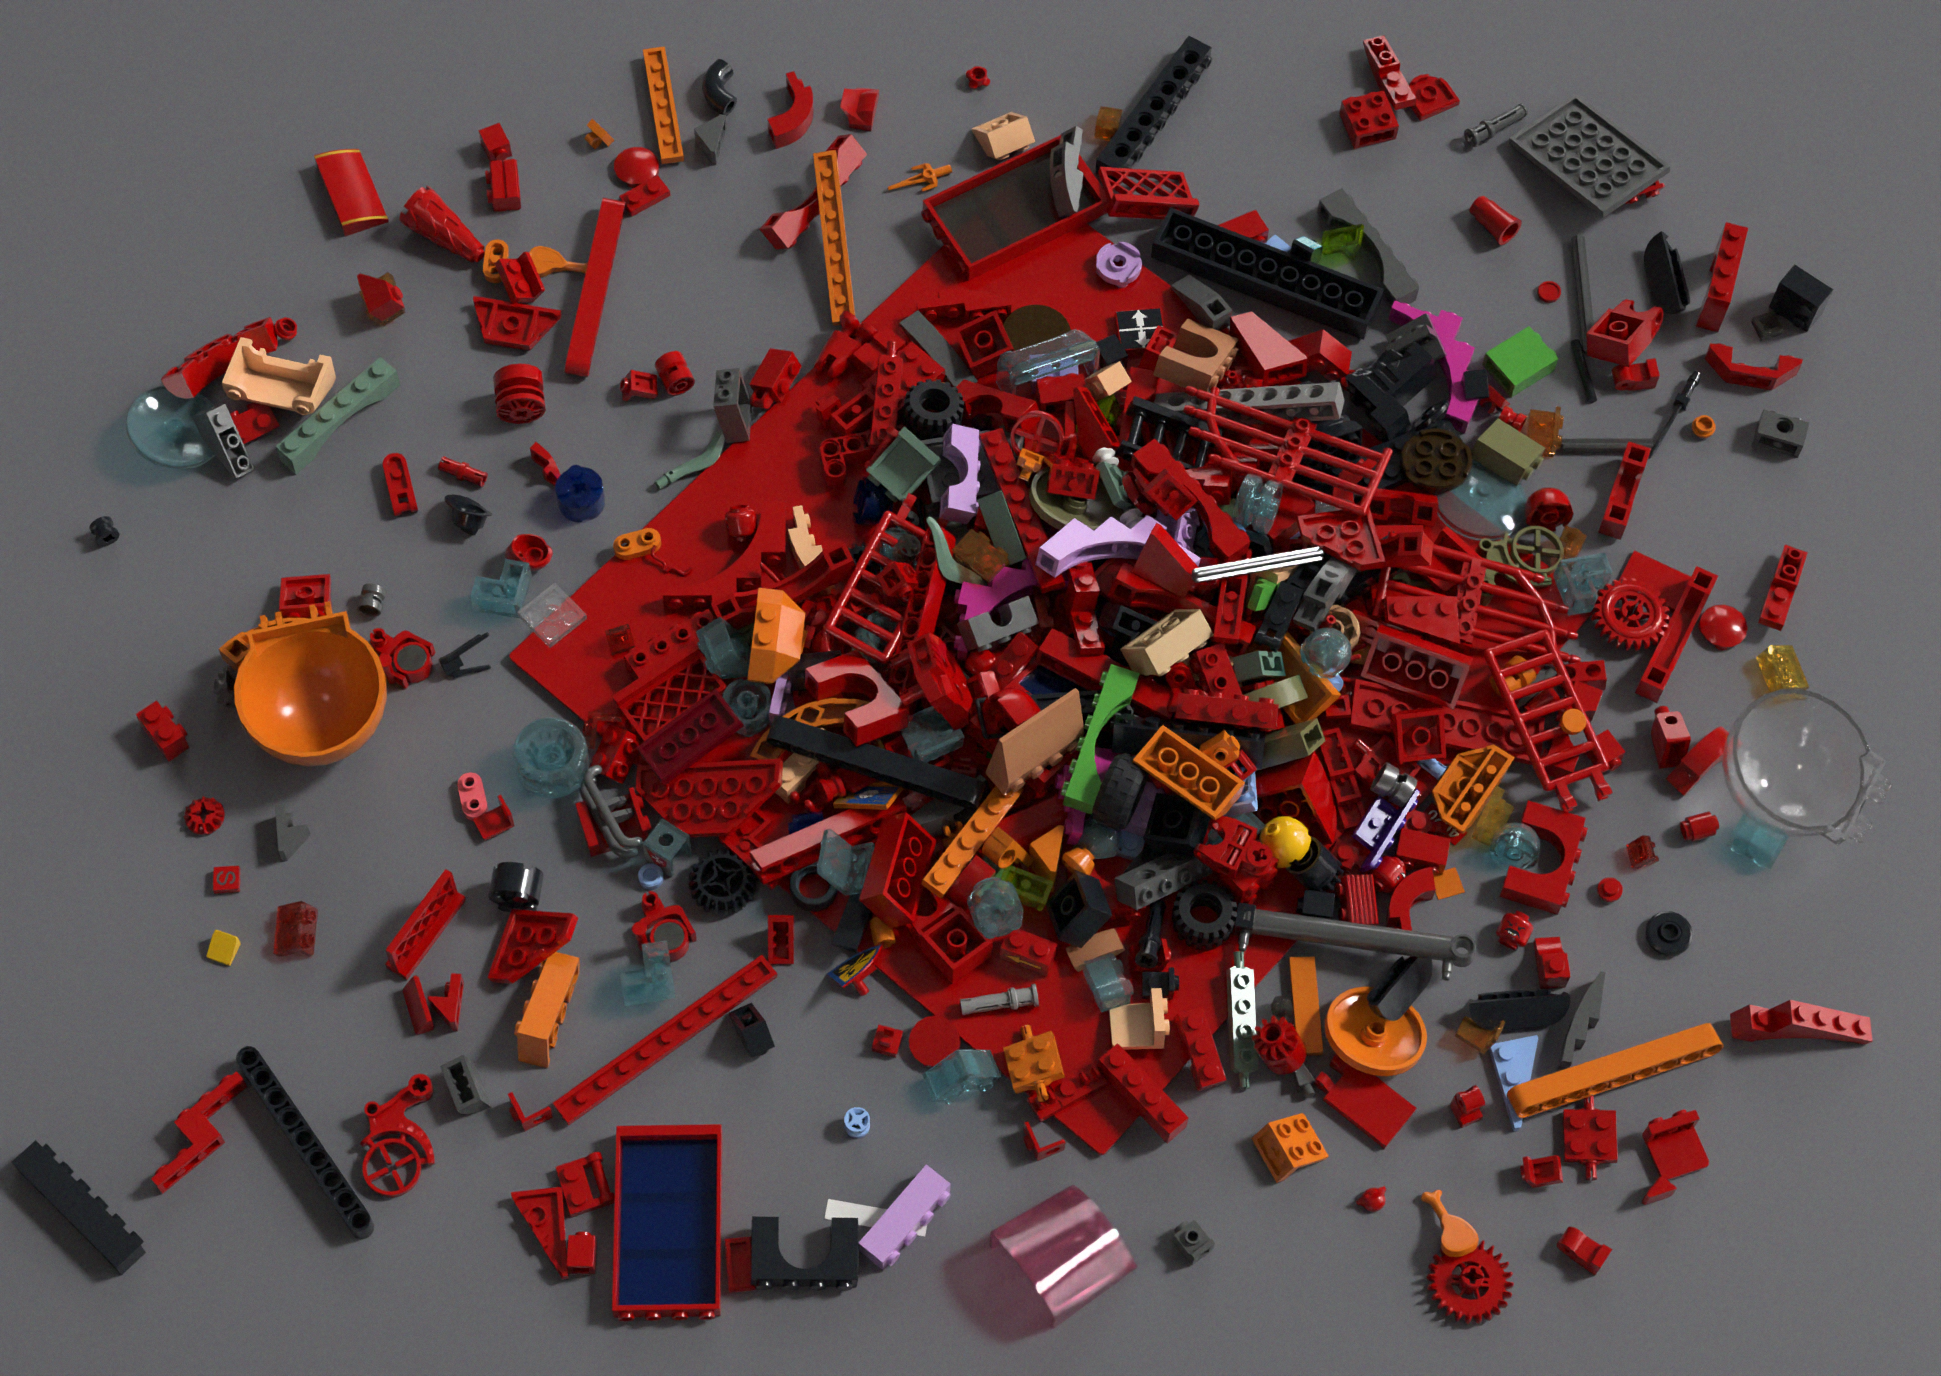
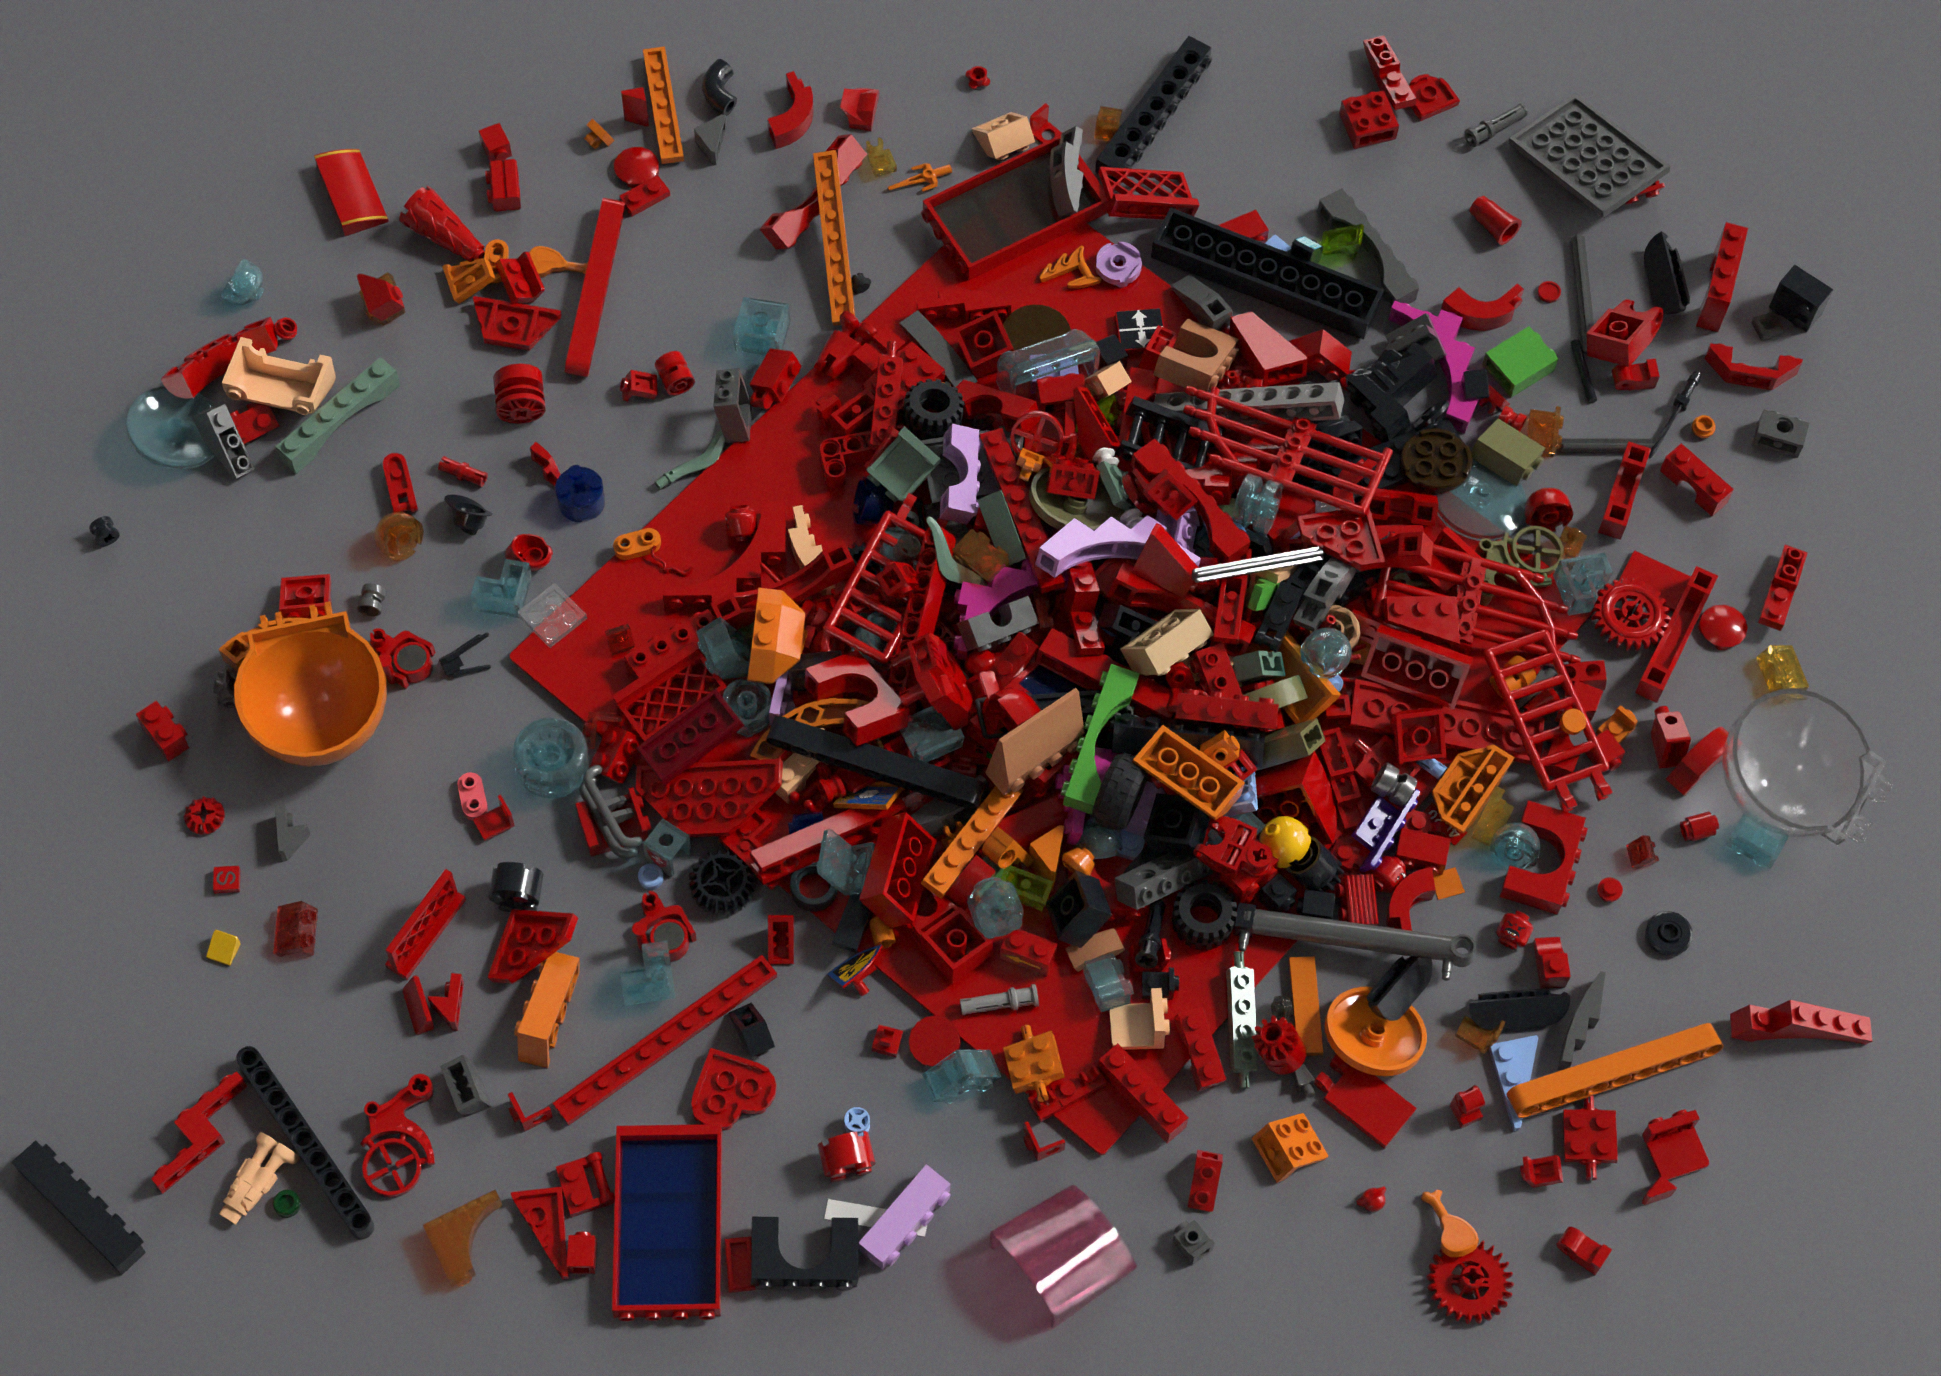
(244, 284): none -> clear light blue cylinder
(253, 1180): none -> light nougat piece
(286, 1203): none -> dark green tile
(398, 535): none -> clear orange cylinder
(454, 1236): none -> clear orange arch
(468, 278): none -> orange wing
(635, 106): none -> red slope
(731, 1087): none -> red plate
(761, 326): none -> clear light blue brick
(847, 1155): none -> red brick
(860, 283): none -> black piece
(879, 159): none -> clear yellow plate
(1040, 124): none -> red bracket
(1075, 261): none -> orange piece
(1205, 1180): none -> red bracket
(1278, 894): none -> black brick
(1480, 314): none -> red arch
(1620, 724): none -> orange bracket
(1710, 489): none -> red arch

